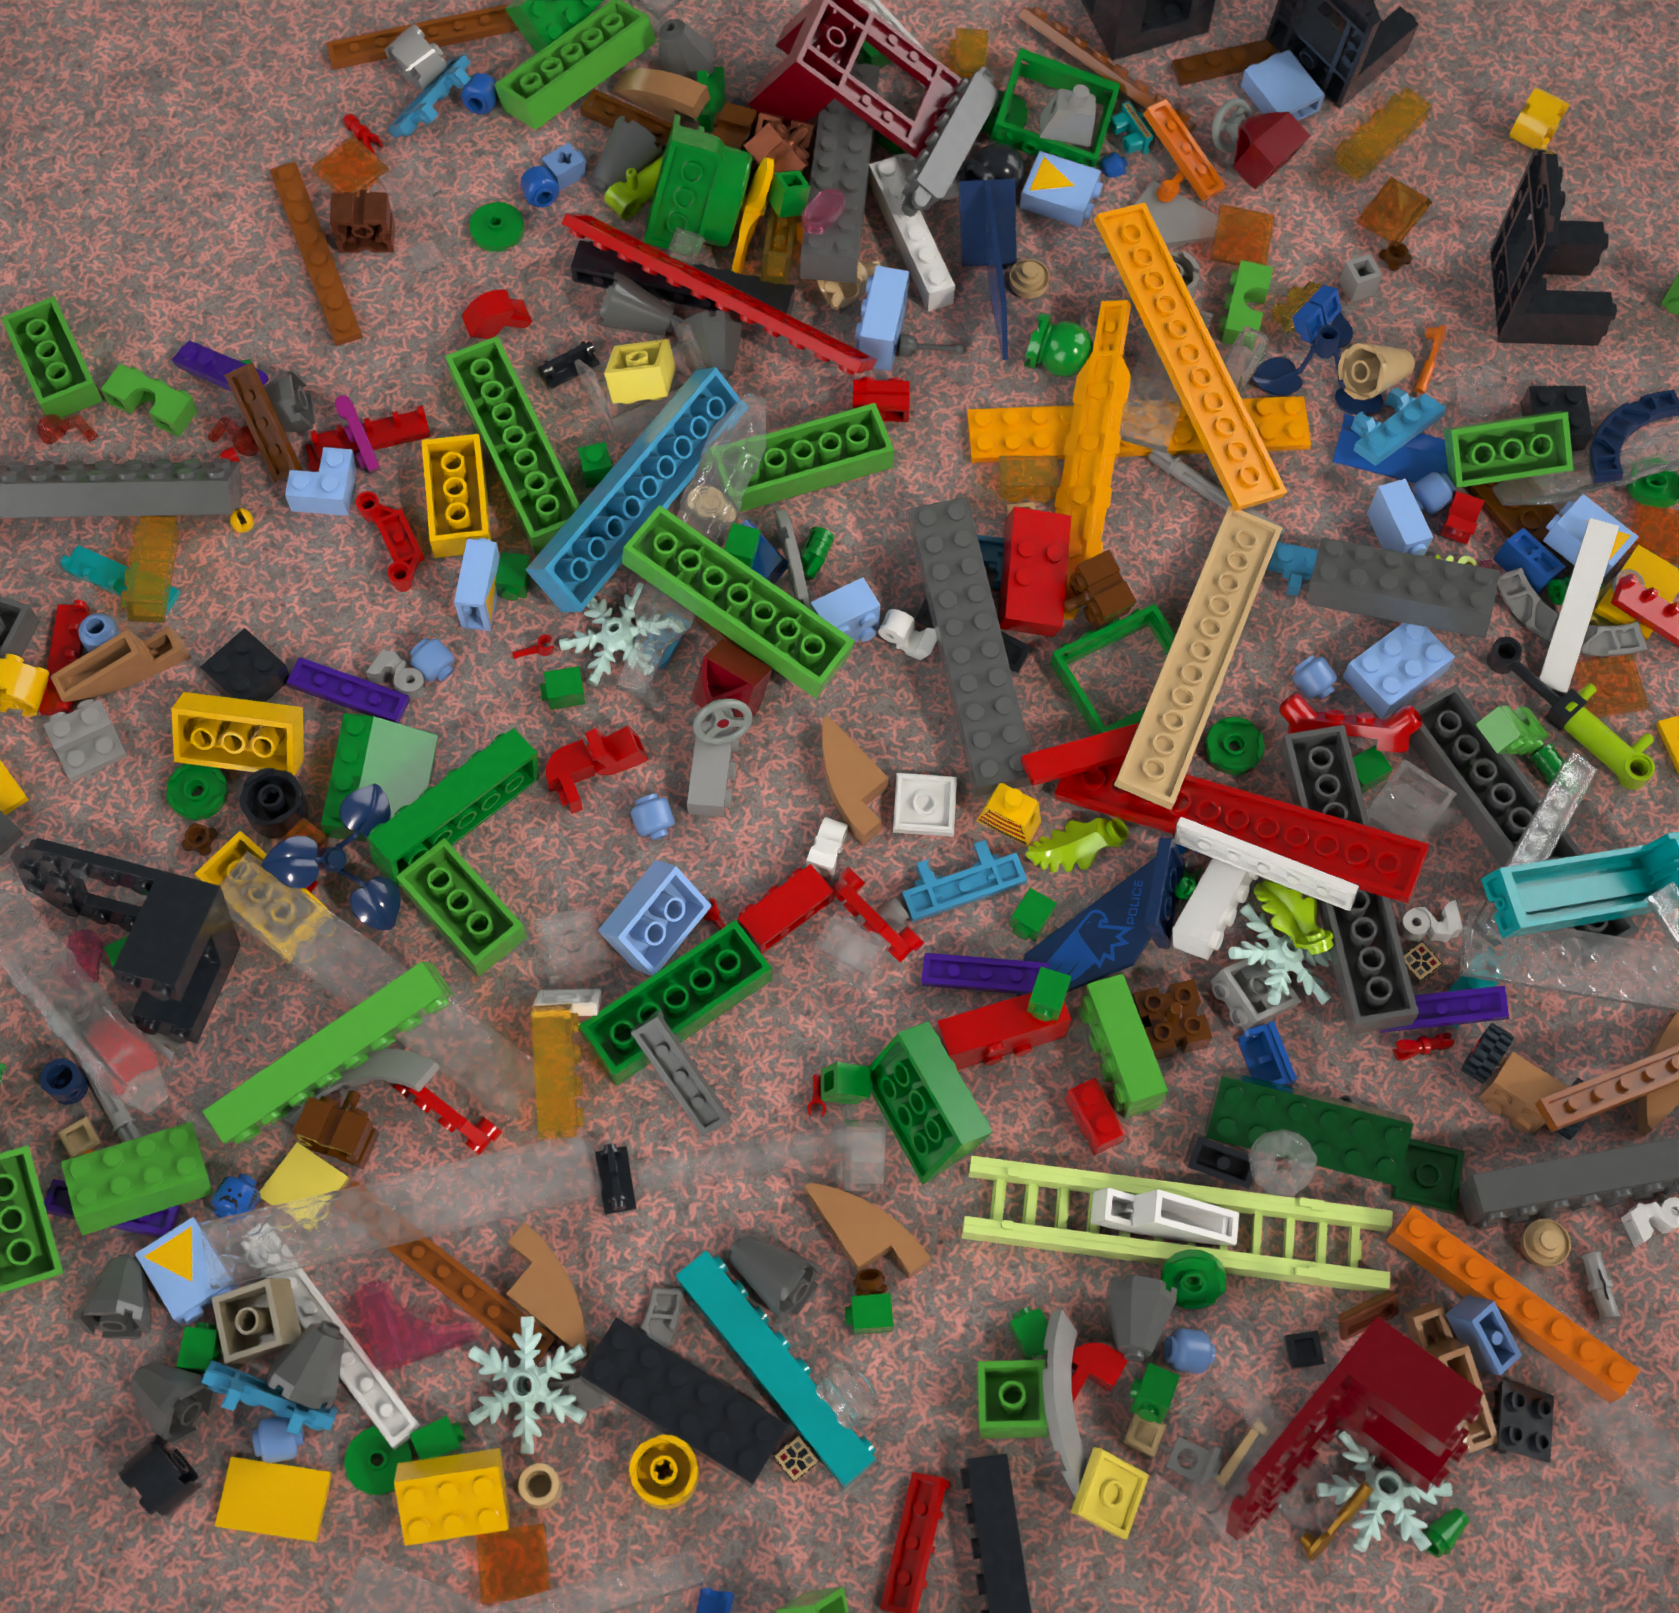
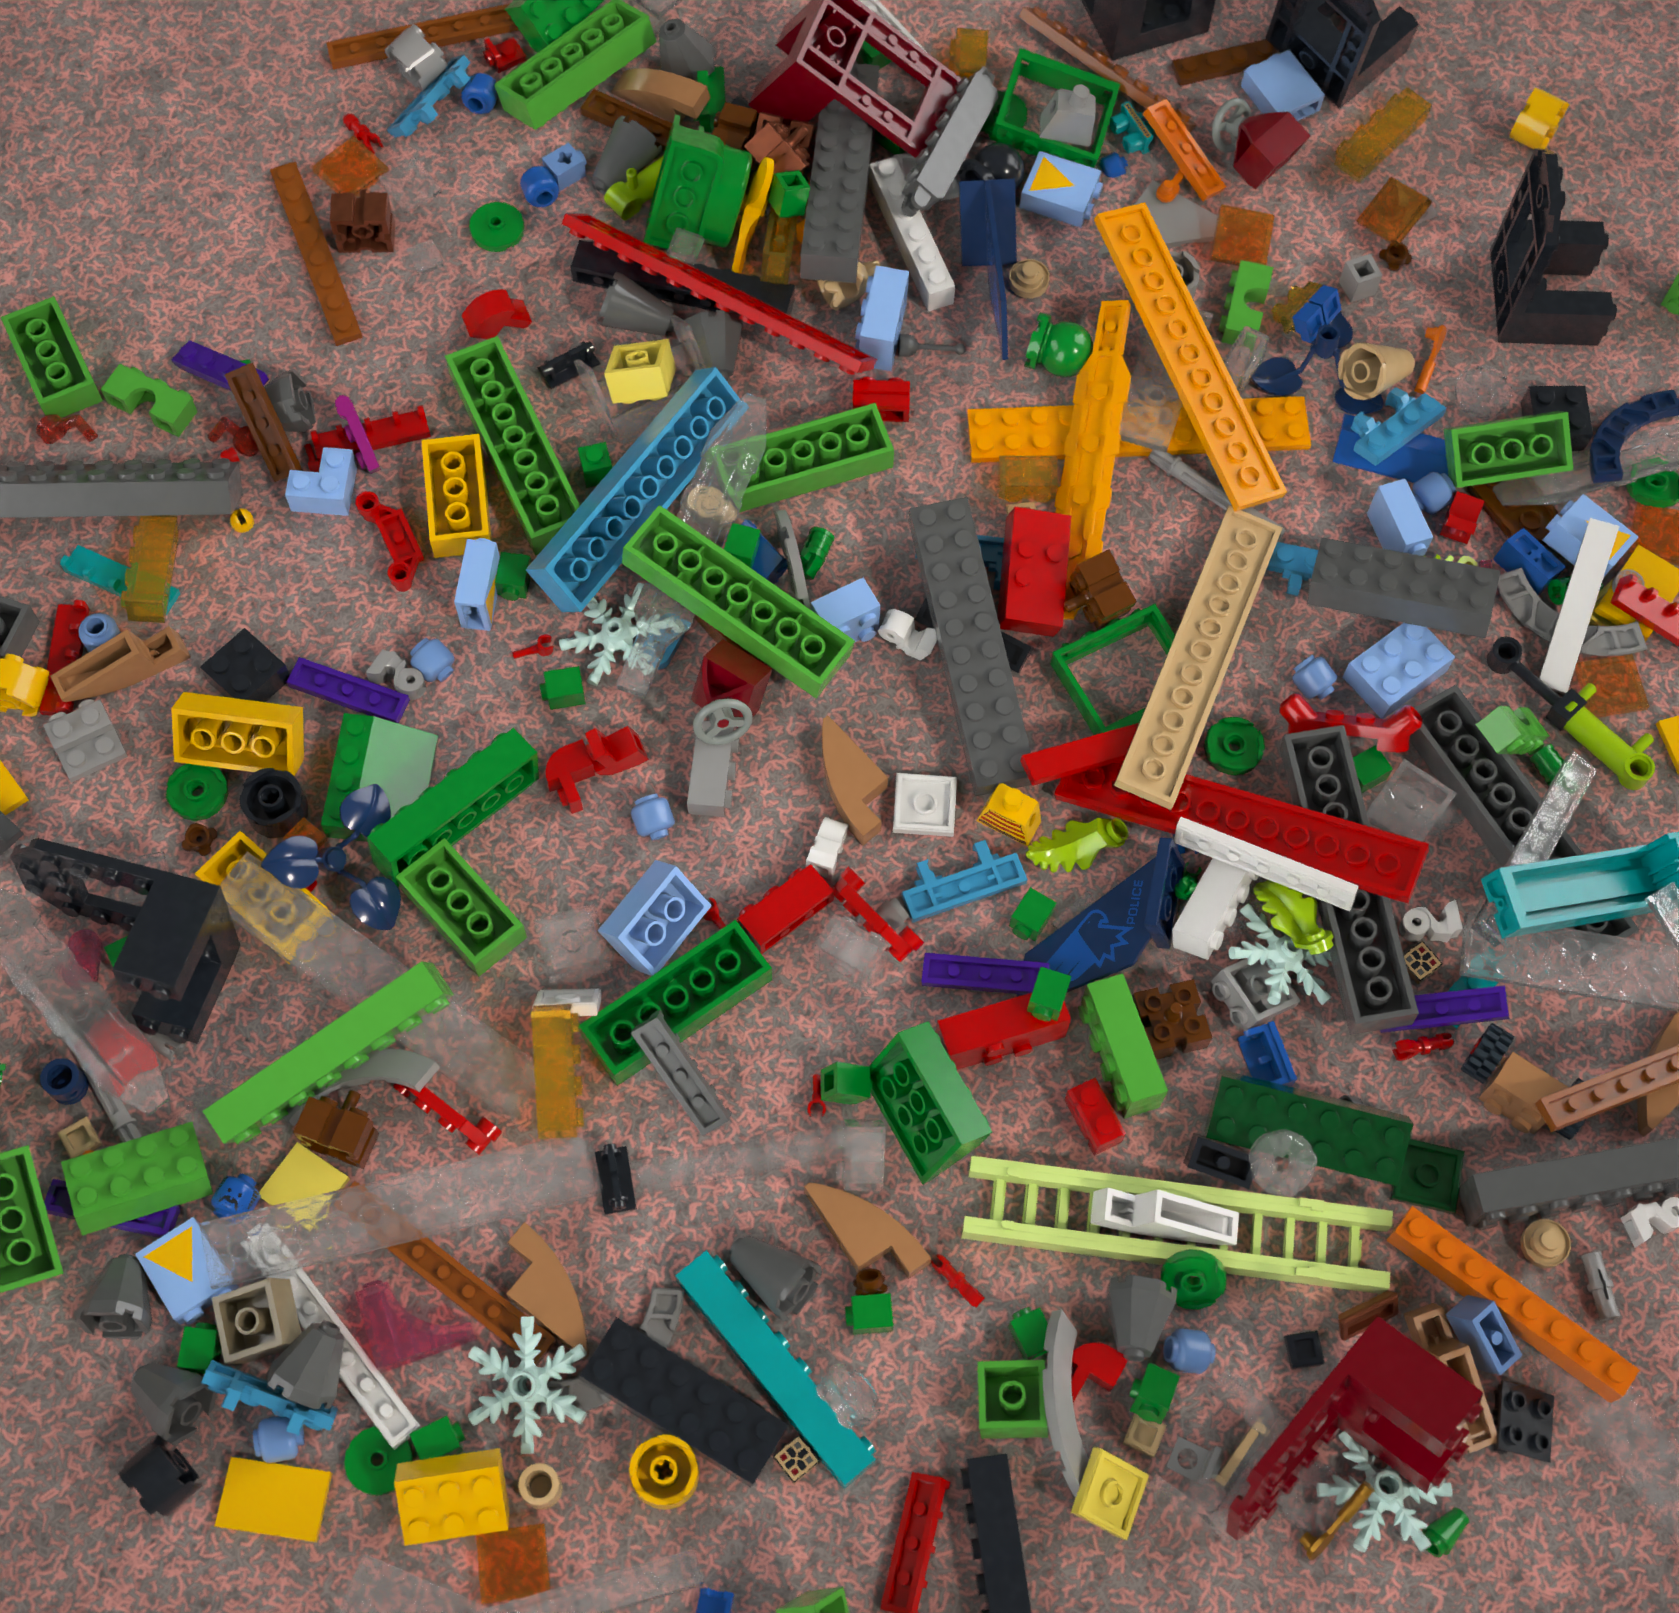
(503, 55): none -> red bracket
(823, 211): clear pink plate -> none
(958, 1281): none -> red piece

